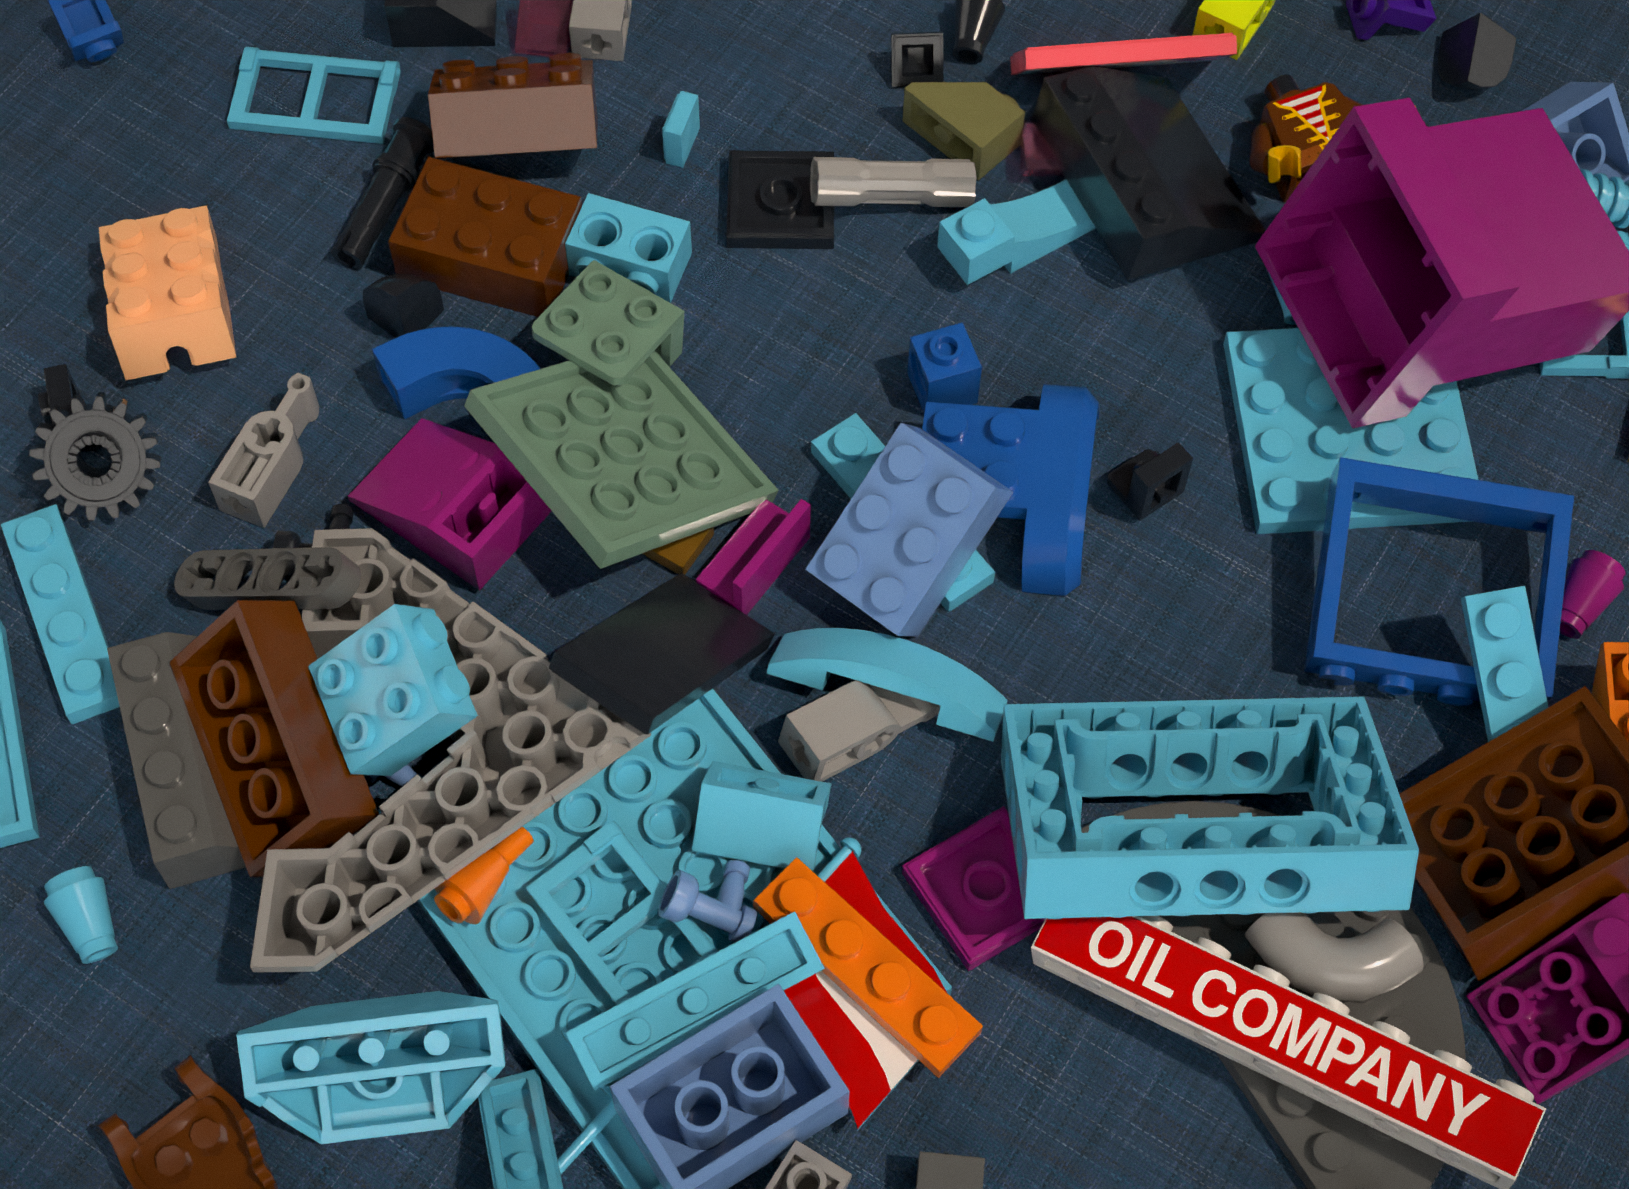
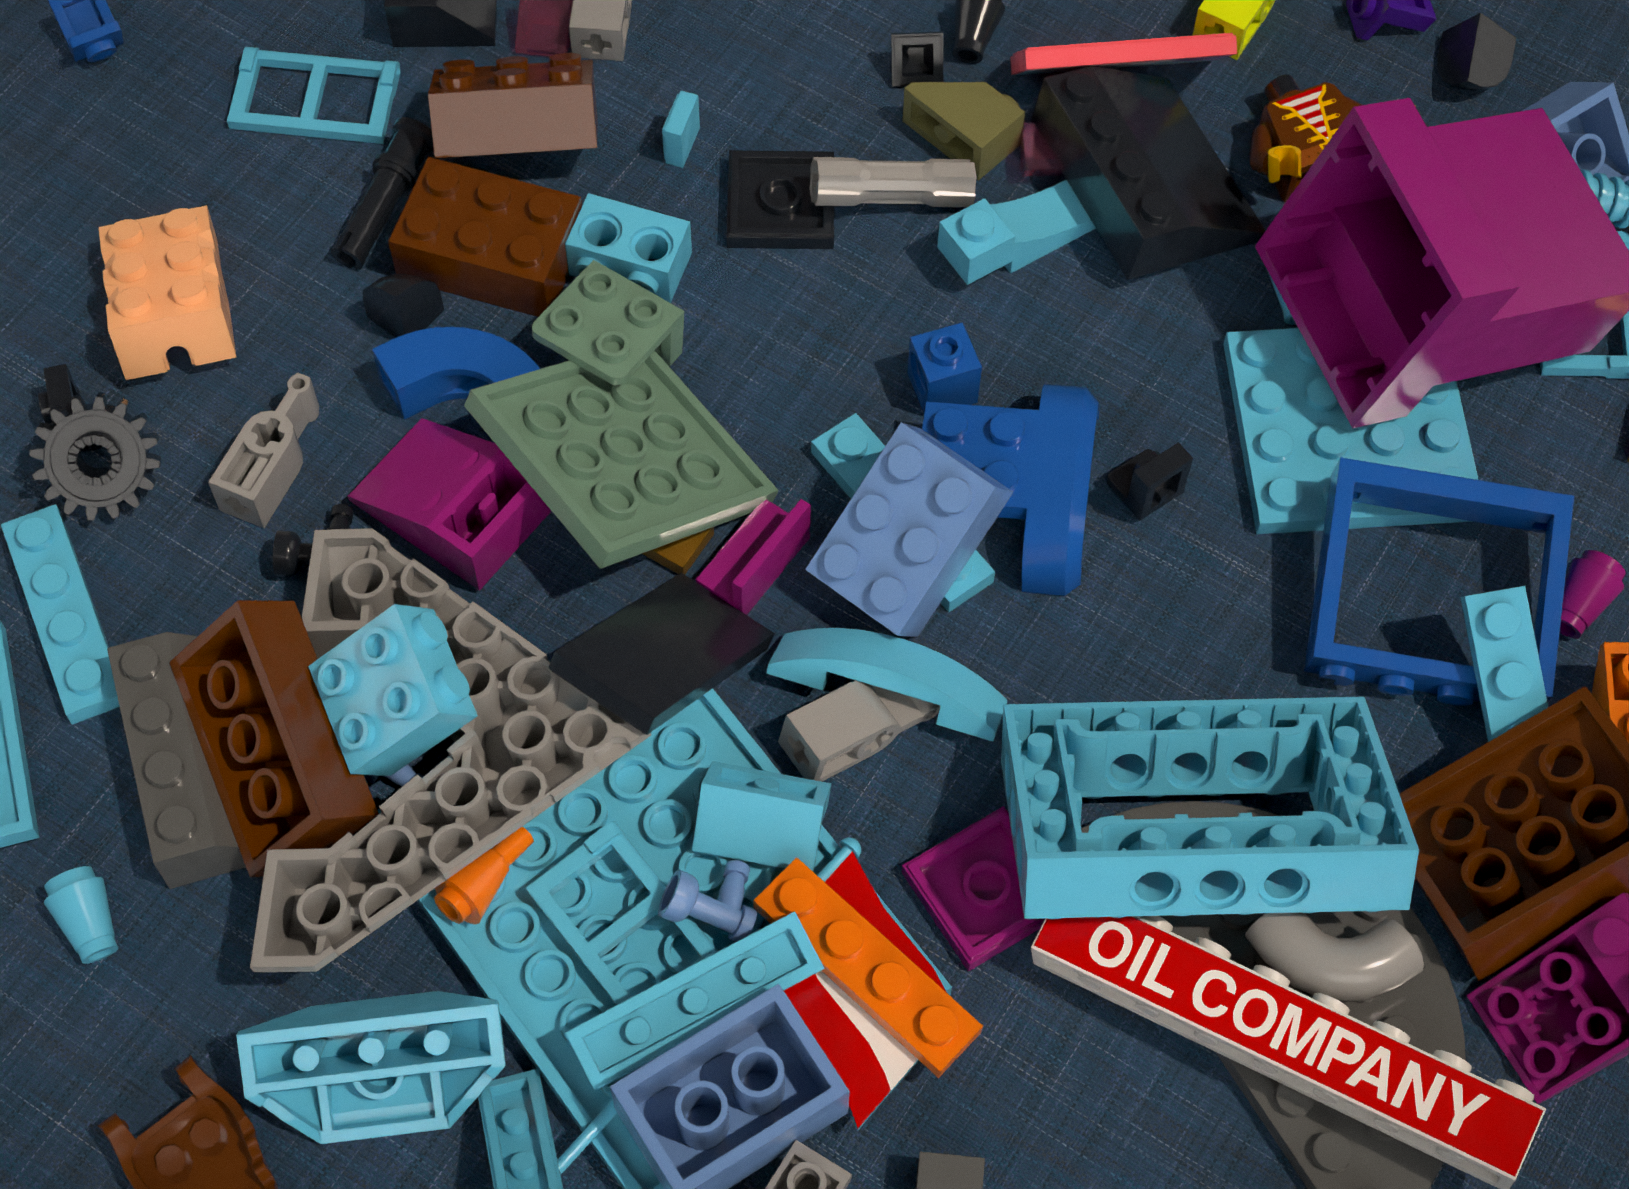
(270, 566): dark grey beam -> none

